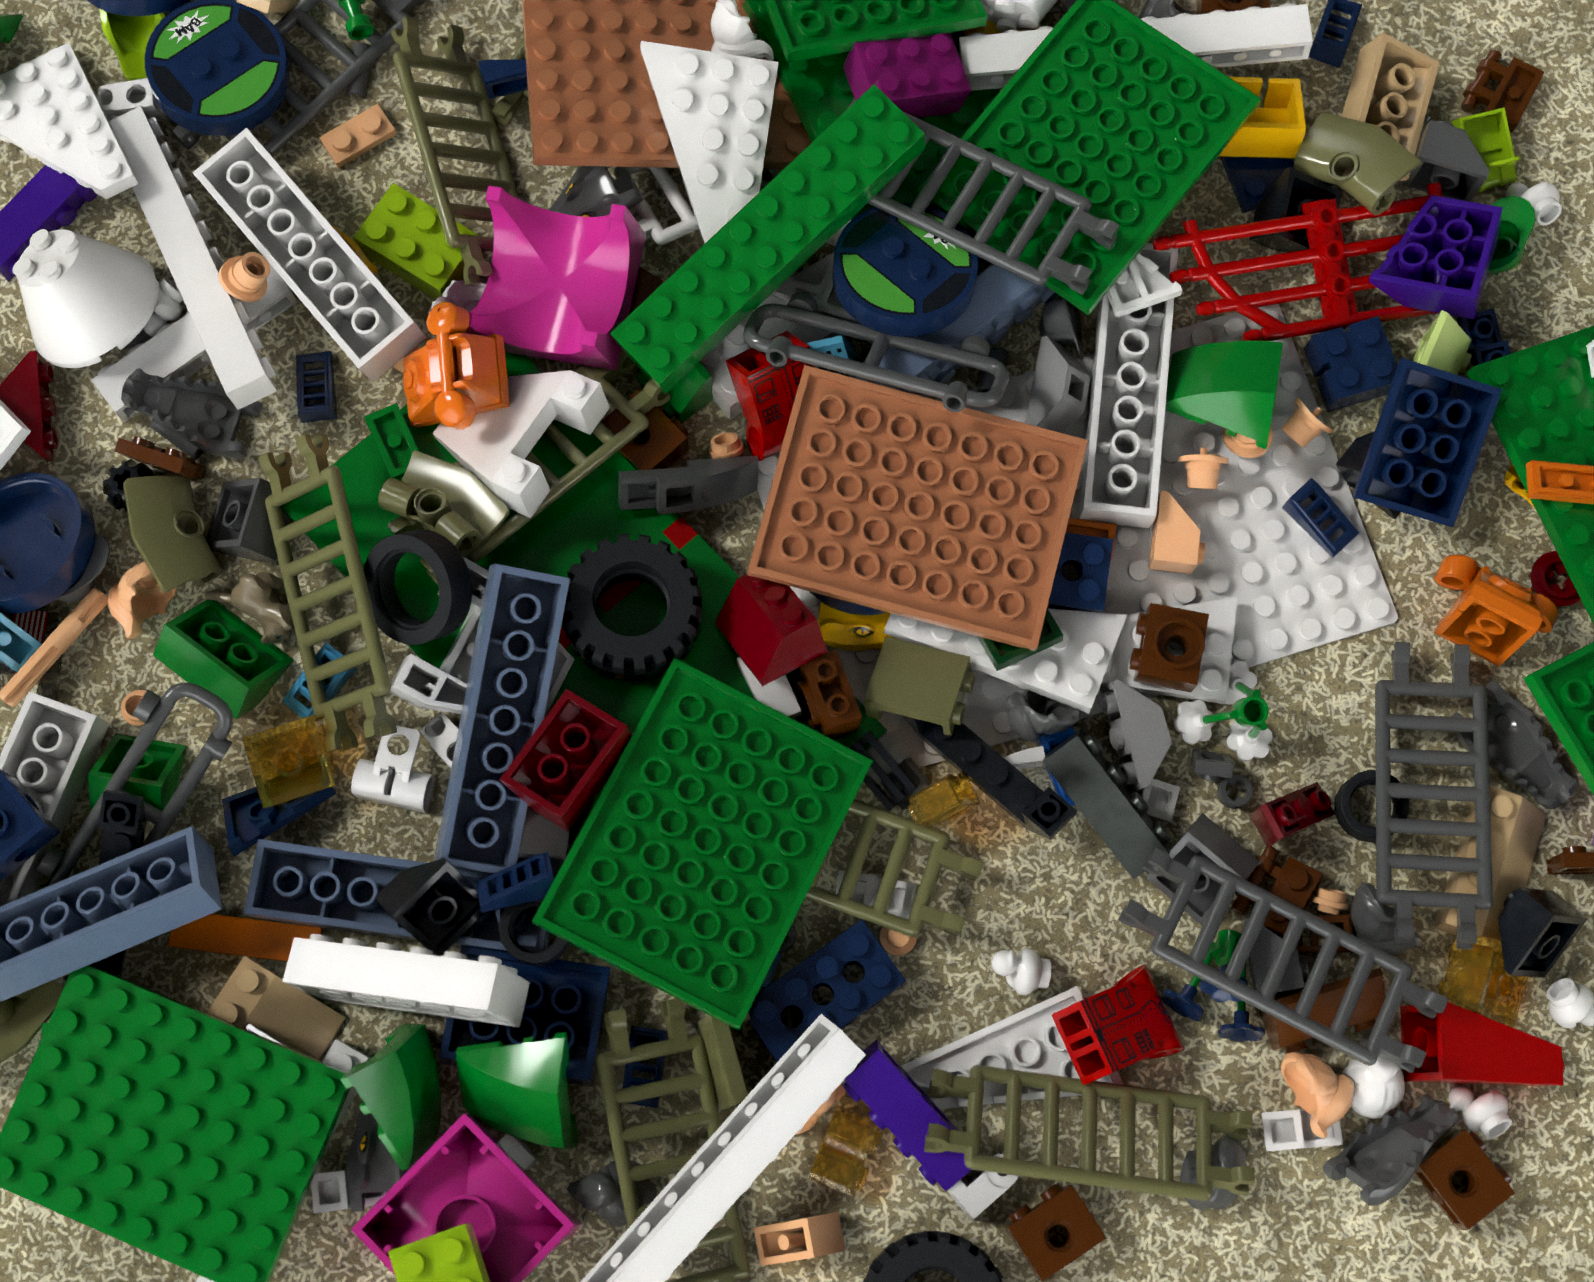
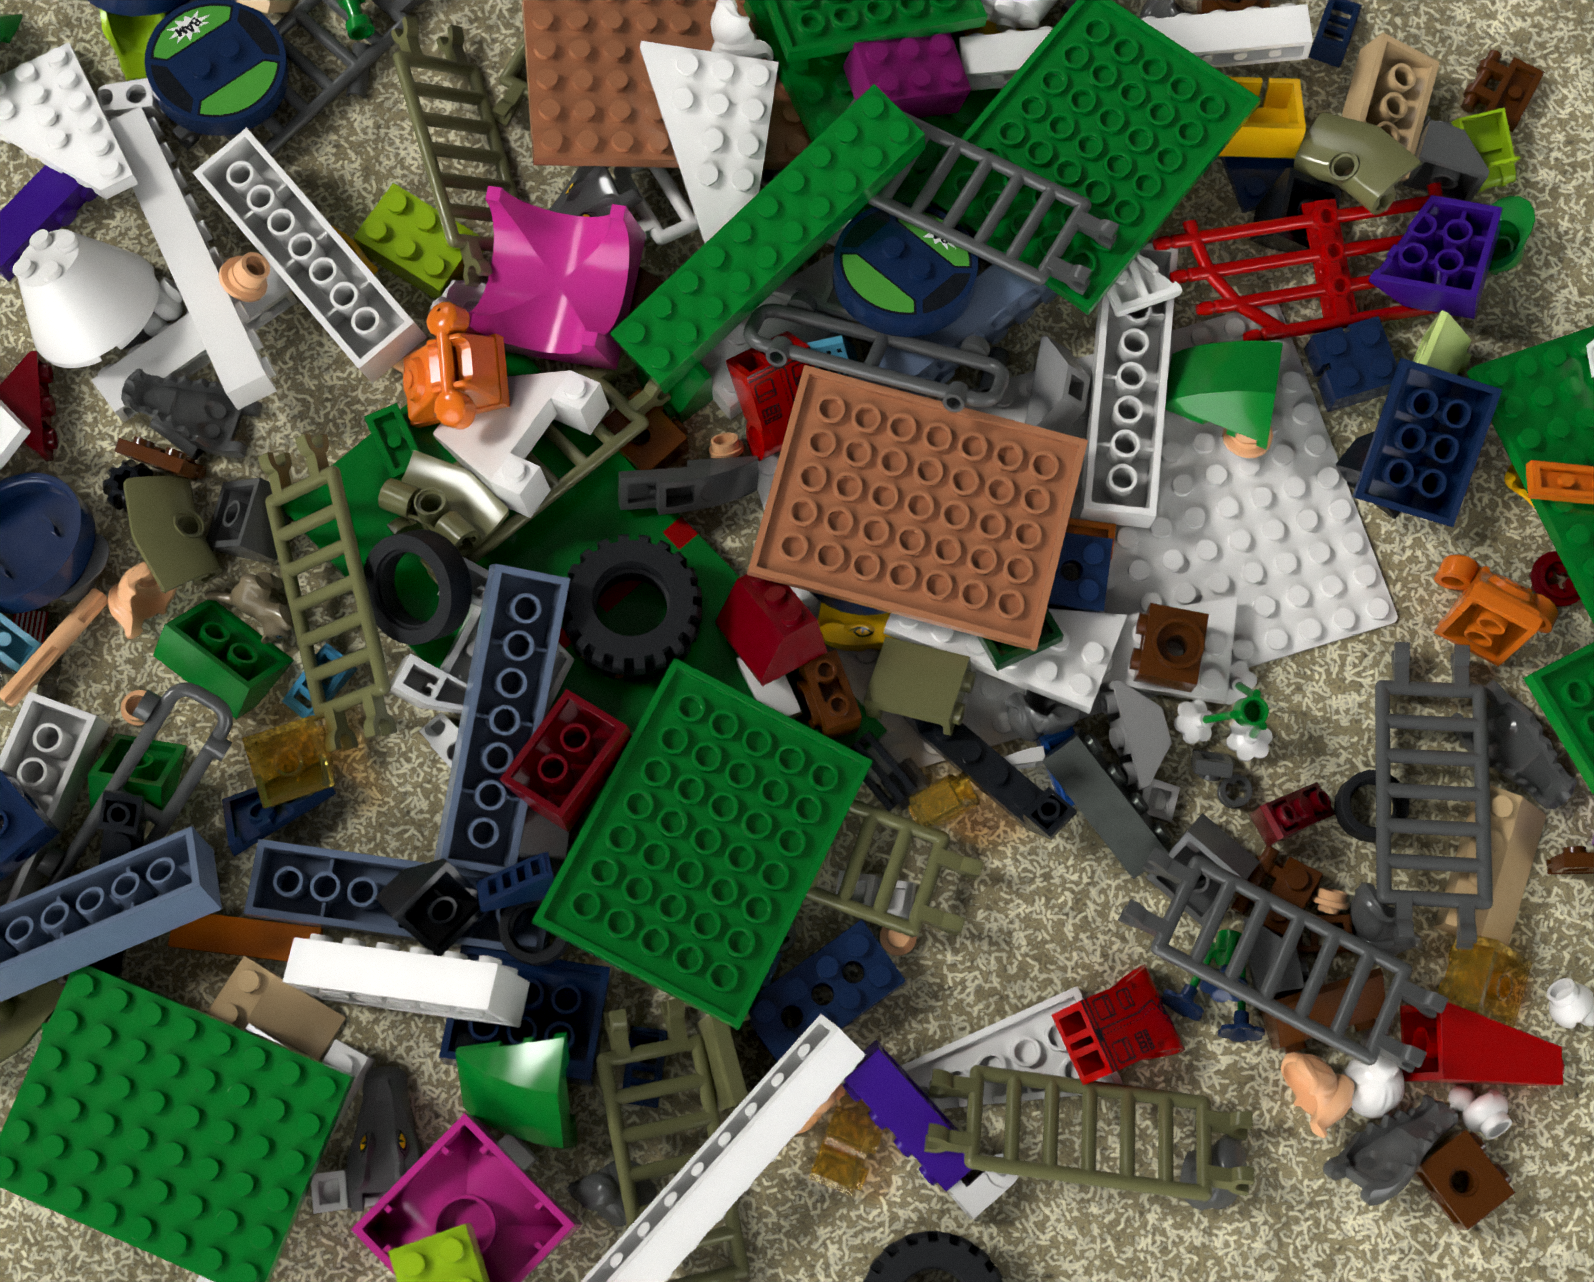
(322, 411): dark blue slope -> none
(357, 135): light nougat plate -> none
(392, 778): white piece -> none
(401, 1092): green wedge -> none
(503, 76): dark blue slope -> none
(799, 1239): light nougat slope -> none
(1023, 971): white animal -> none
(1031, 1227): reddish brown brick -> none
(1062, 324): dark grey piece -> none
(1174, 538): light nougat slope -> none
(1203, 469): light nougat piece -> none
(1293, 1131): white slope -> none
(1304, 425): light nougat piece -> none
(1330, 510): dark blue slope -> none
(1485, 337): dark blue slope -> none
(1536, 930): black slope -> none
(1542, 197): white animal -> none

